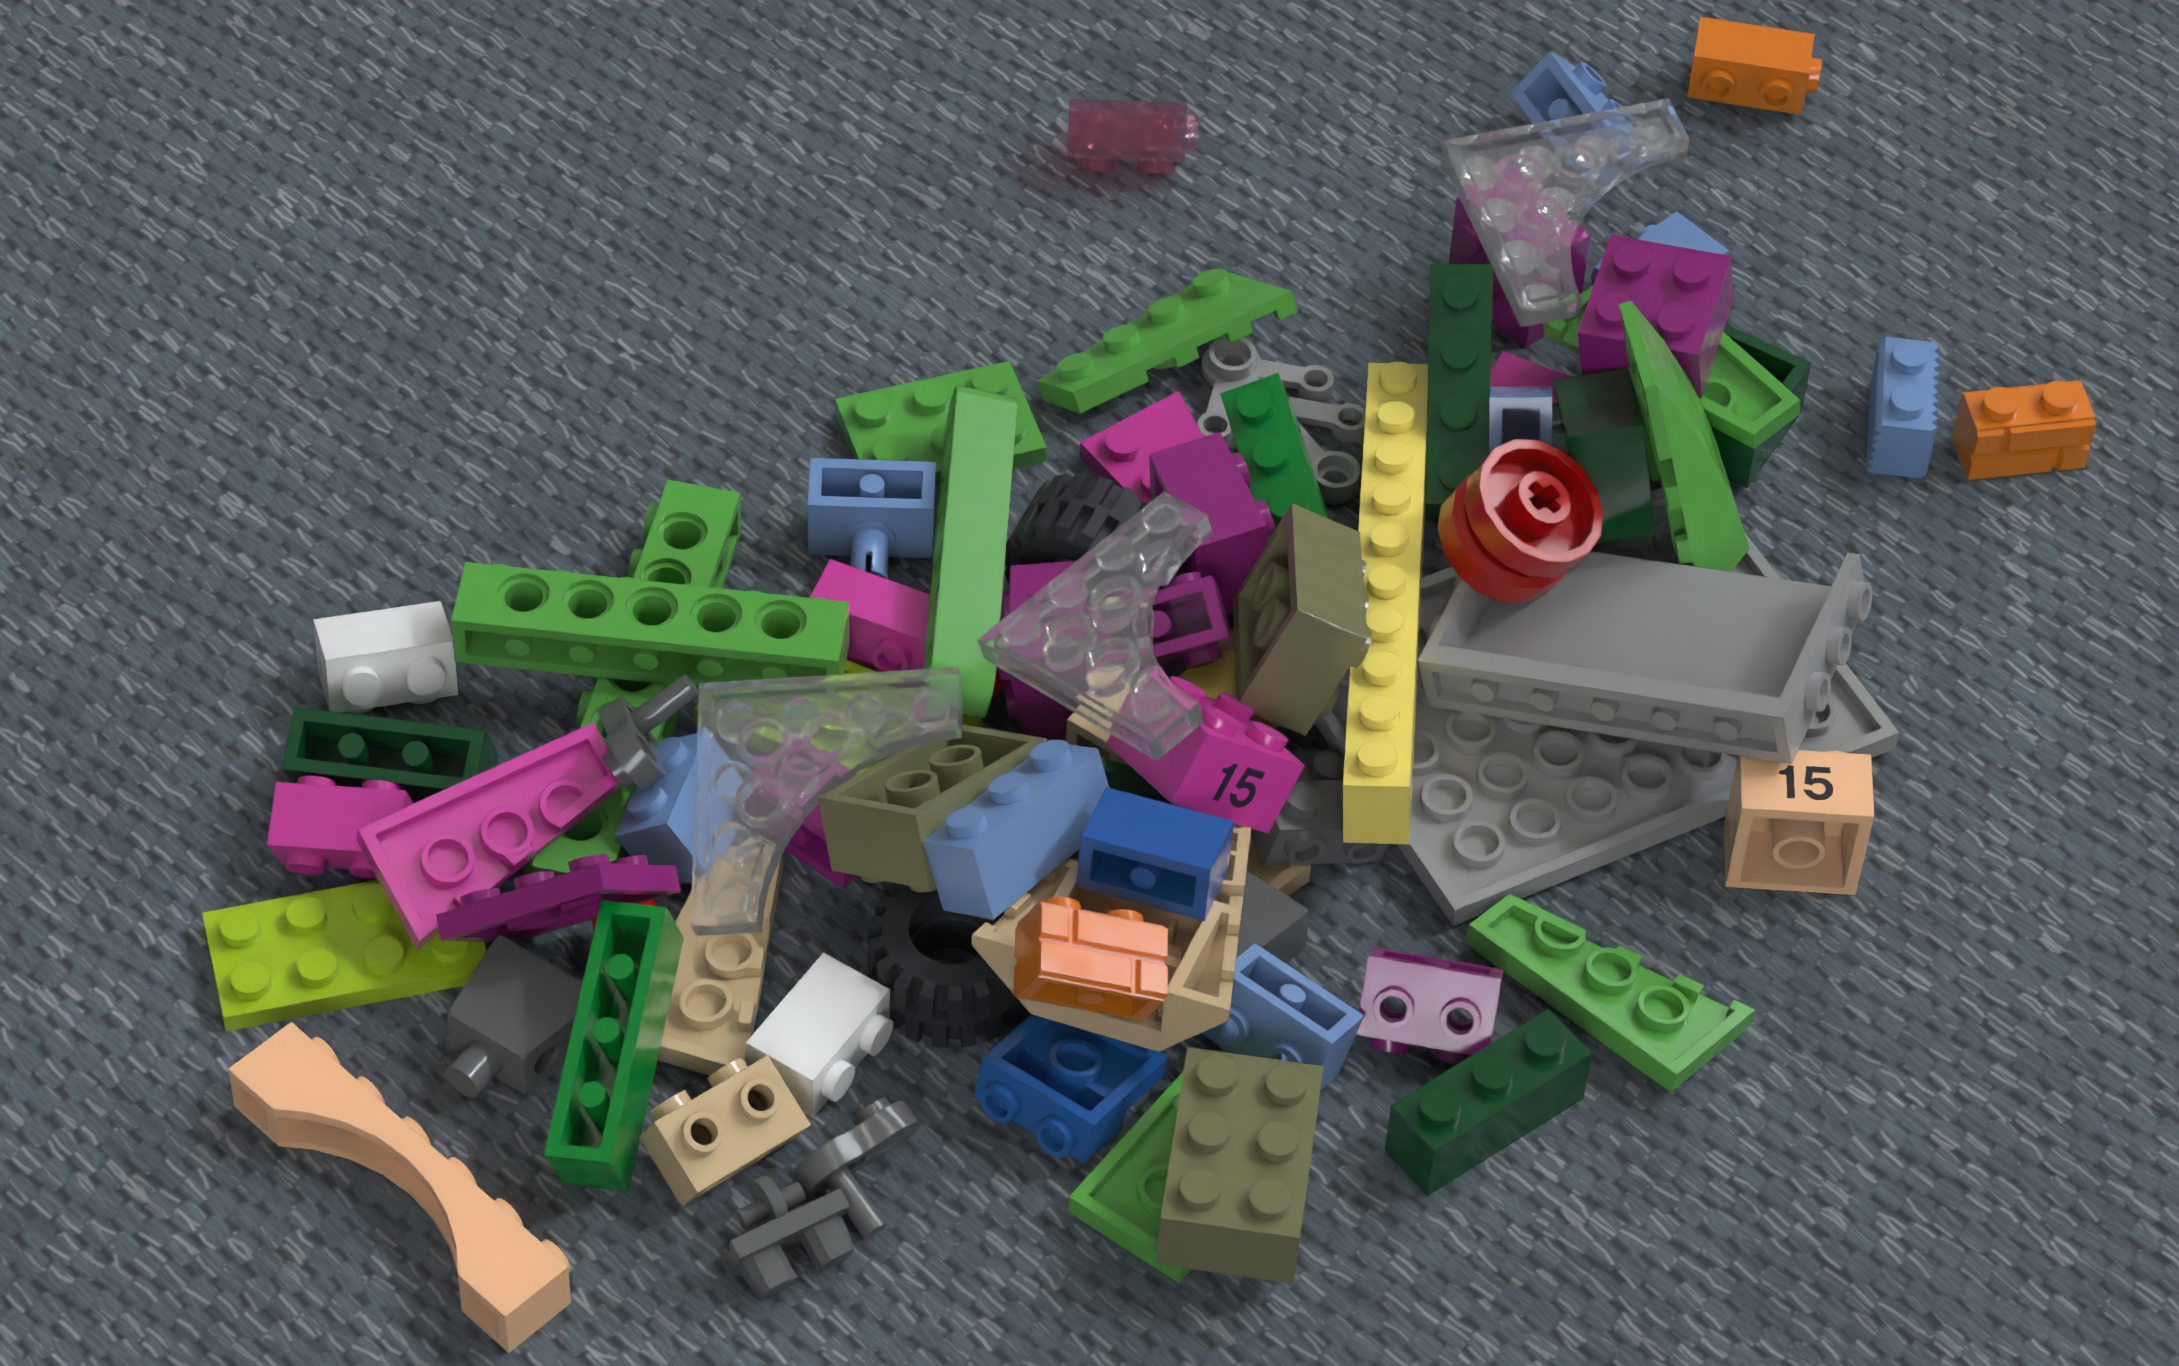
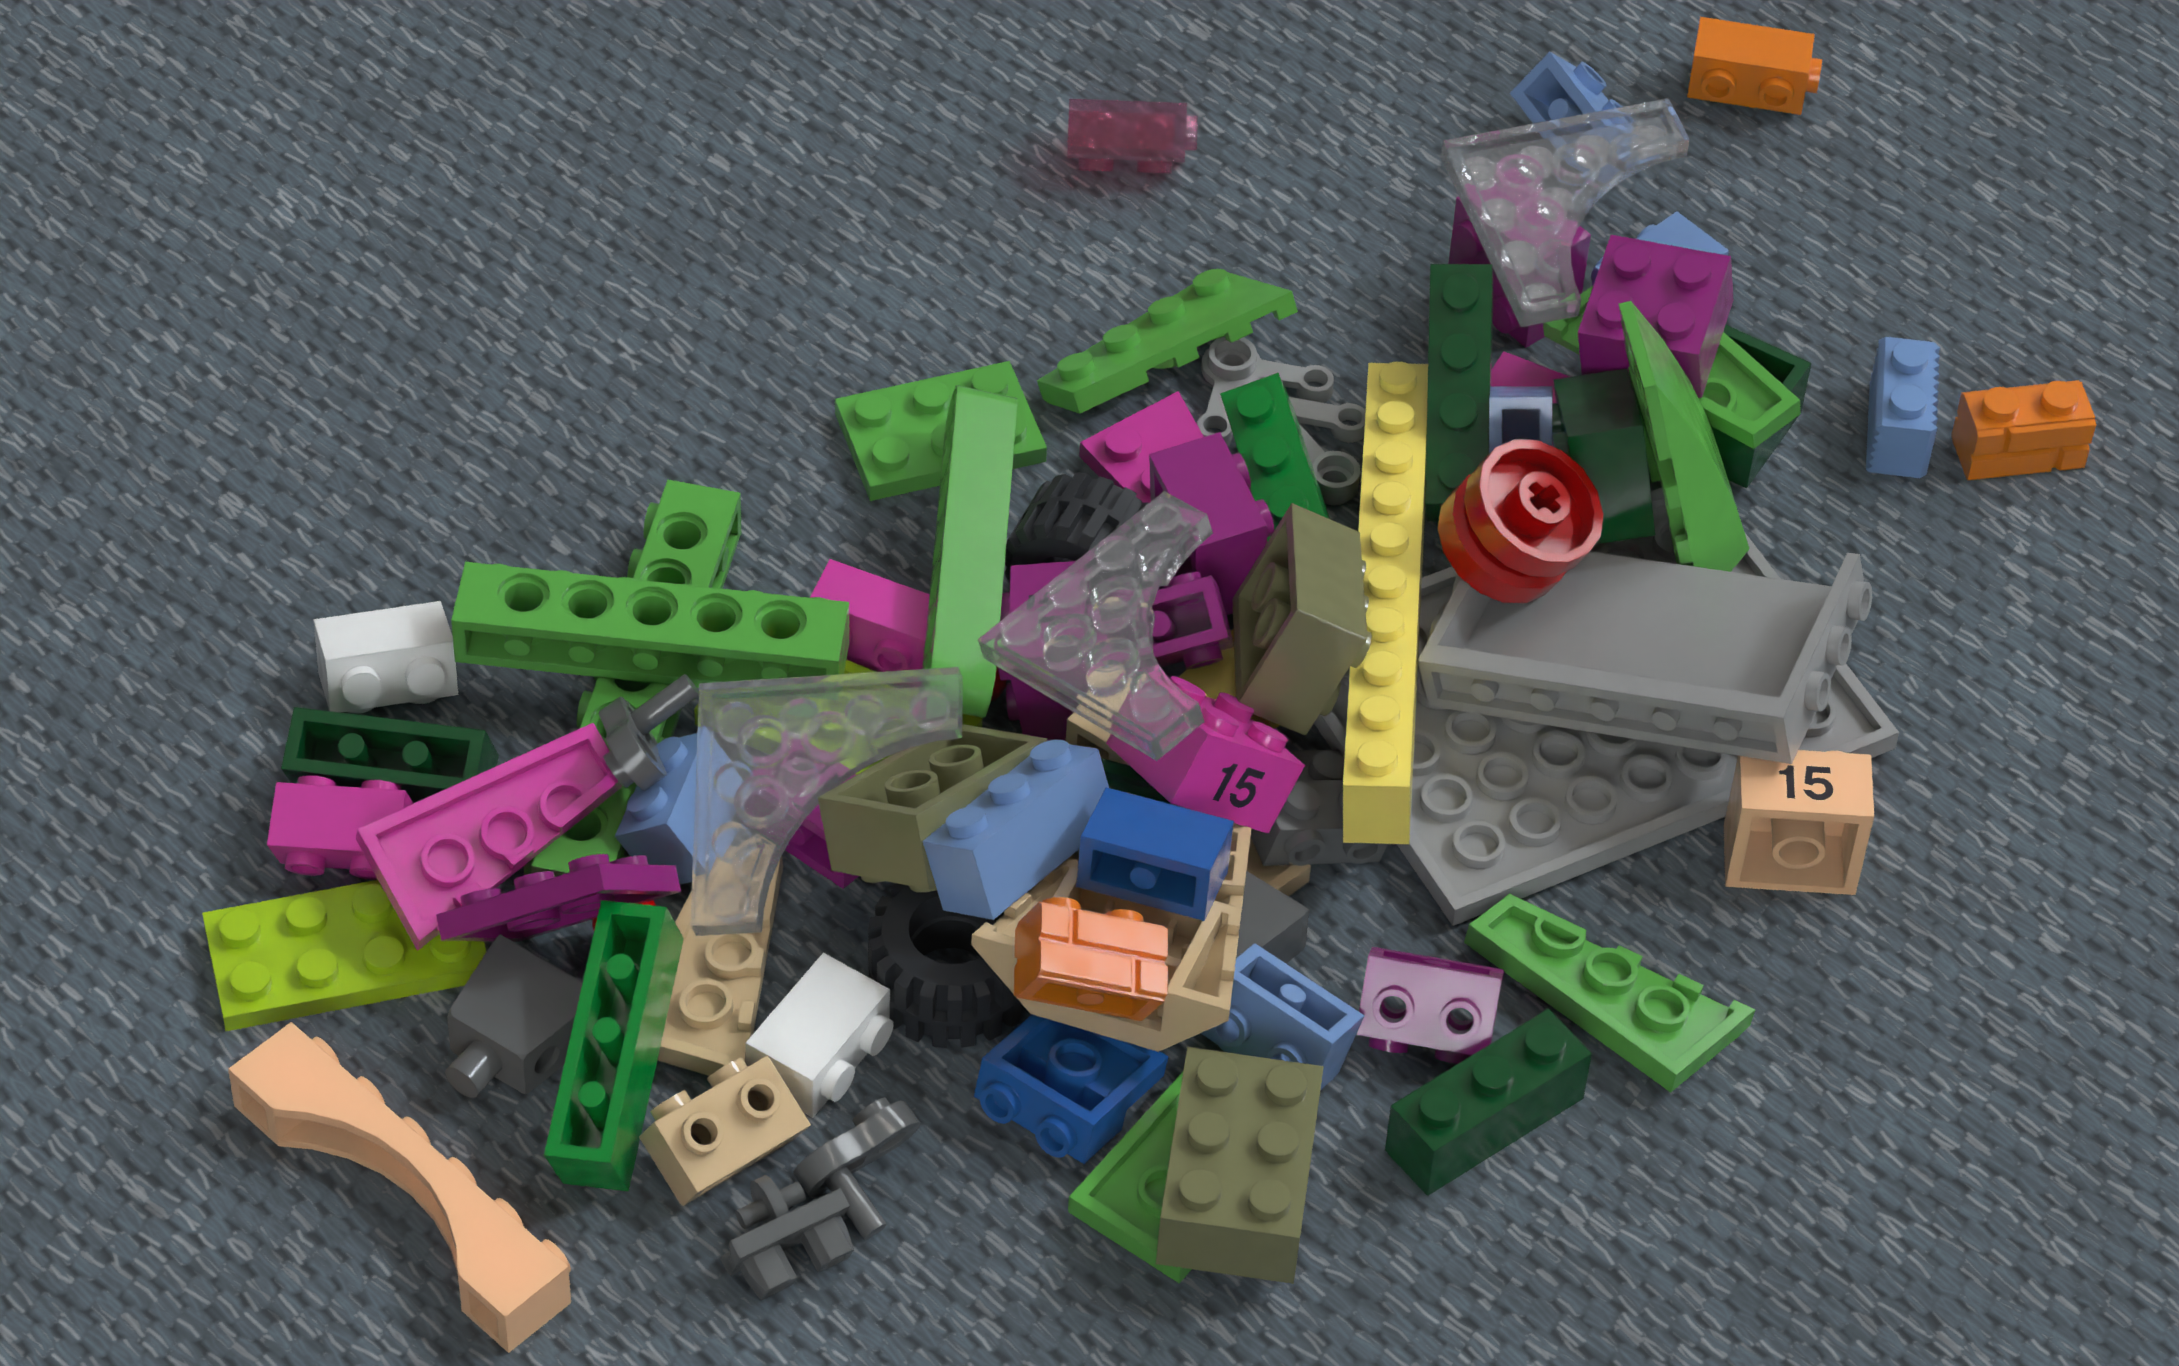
(871, 510): medium blue brick -> none

